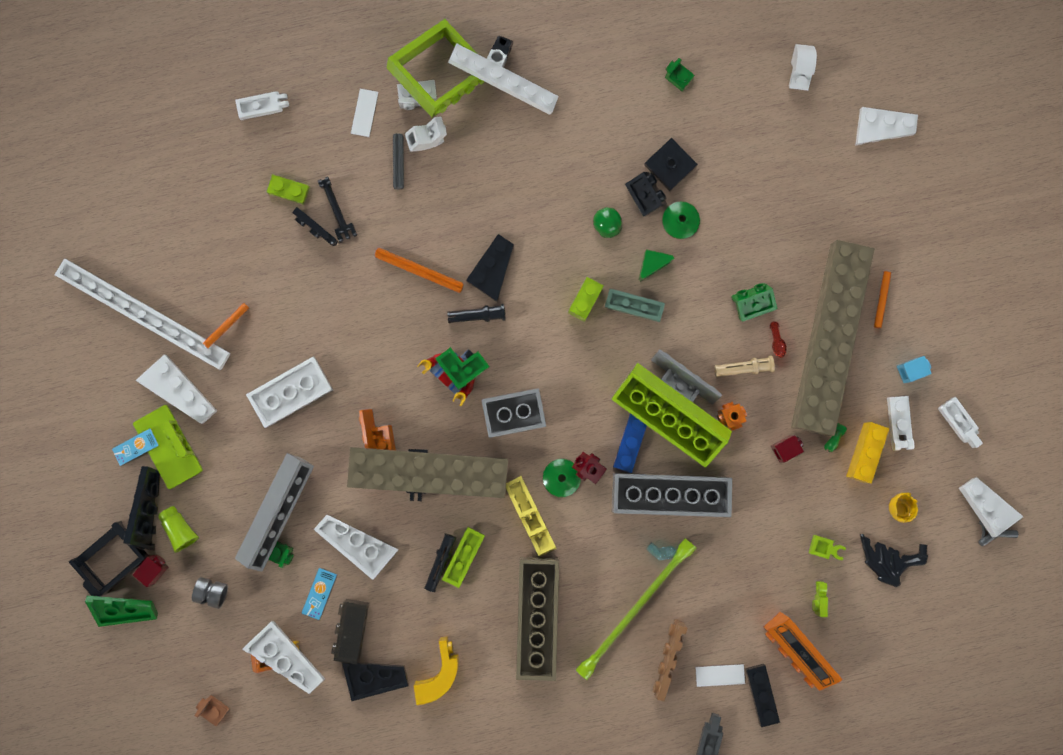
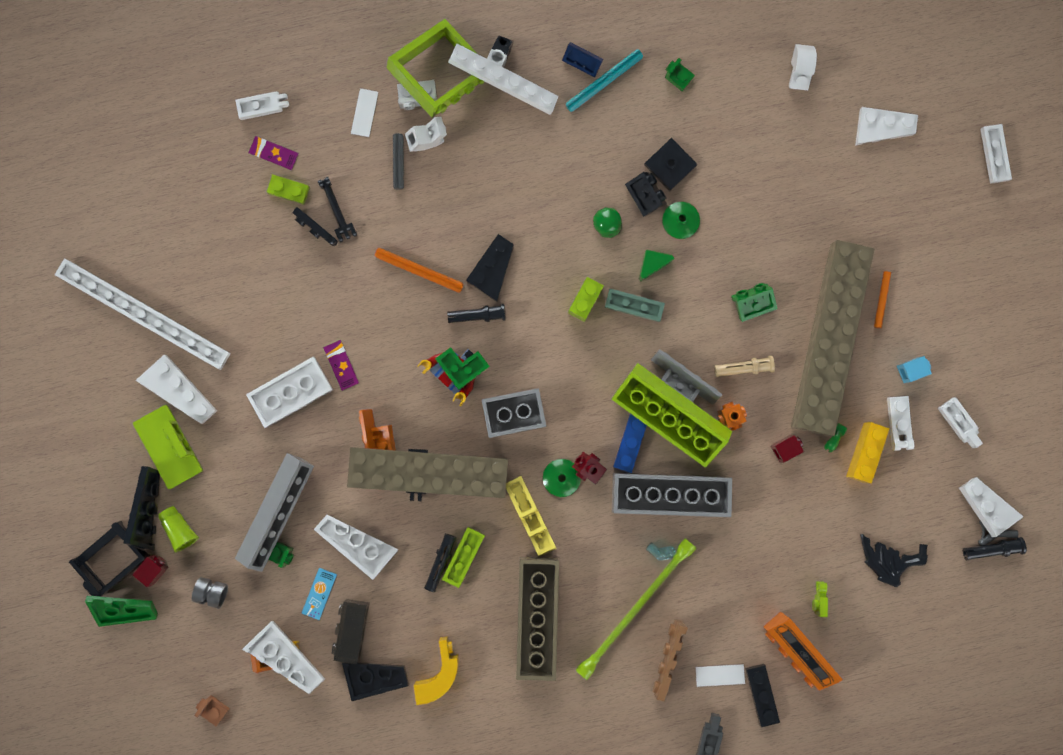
(135, 447): medium azure sticker -> none
(225, 326): orange bar -> none
(273, 153): none -> magenta sticker
(341, 365): none -> magenta sticker
(582, 59): none -> dark blue plate
(604, 80): none -> teal axle
(778, 346): clear red piece -> none
(824, 547): lime plate -> none
(903, 507): yellow hair -> none
(996, 153): none -> white plate
(1002, 548): none -> black pin

